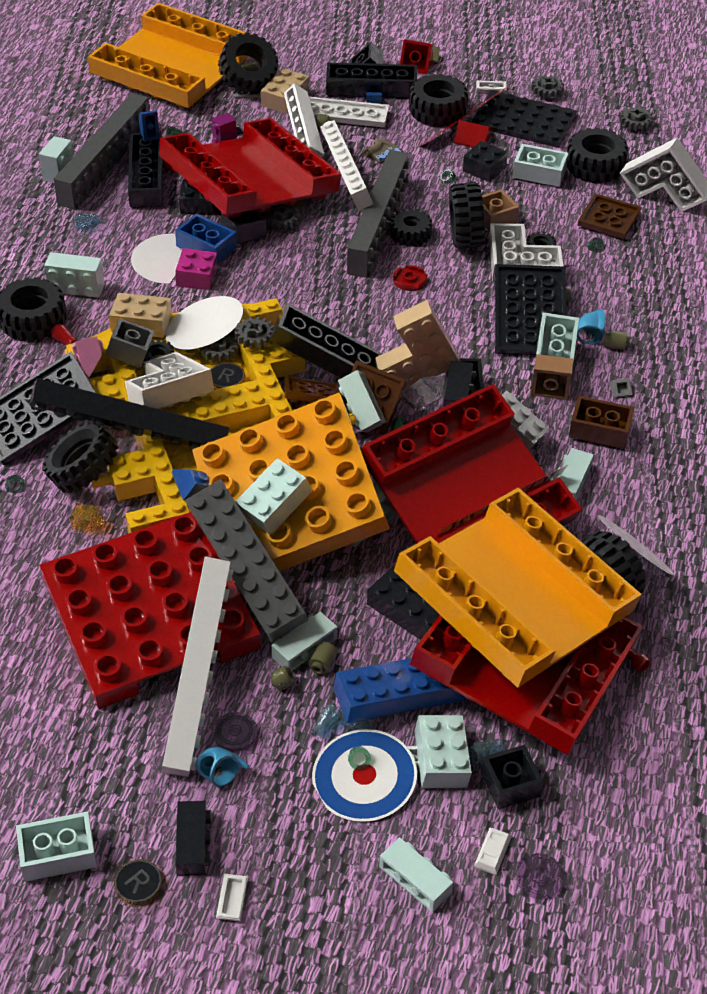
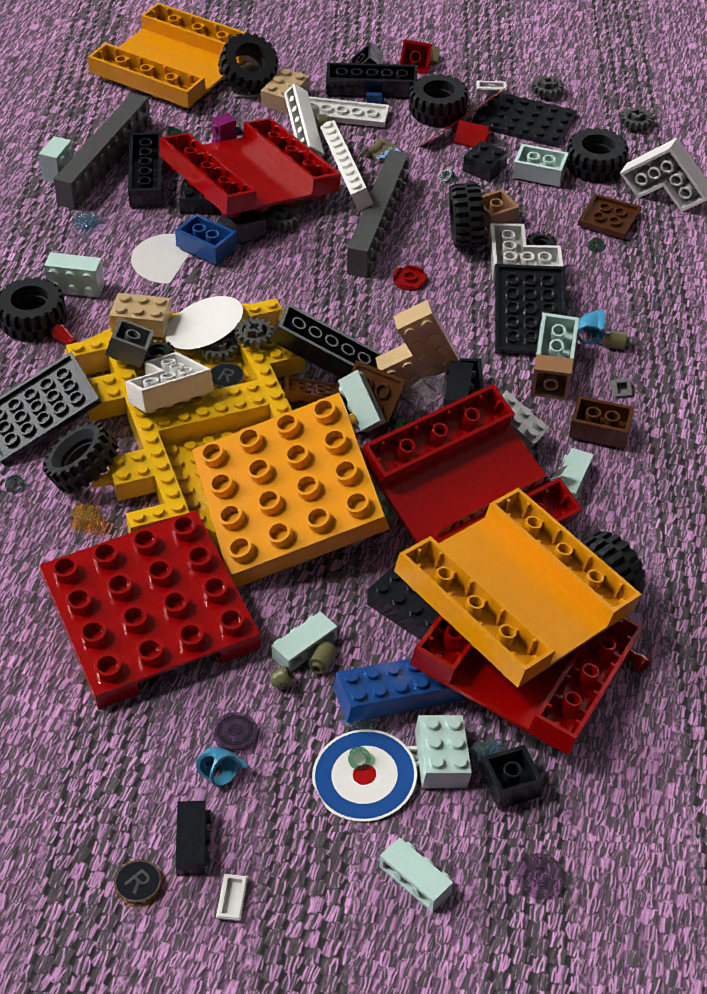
(56, 846): light aqua brick -> none
(88, 353): bright pink slope -> none
(123, 415): black brick -> none
(149, 125): blue slope -> none
(190, 481): blue slope -> none
(195, 668): white brick -> none
(196, 269): dark pink brick -> none
(251, 564): dark grey brick -> none
(274, 496): light aqua brick -> none
(327, 720): clear light blue cone -> none
(411, 227): black tyre -> none
(493, 851): white tile -> none
(635, 544): white sticker -> none

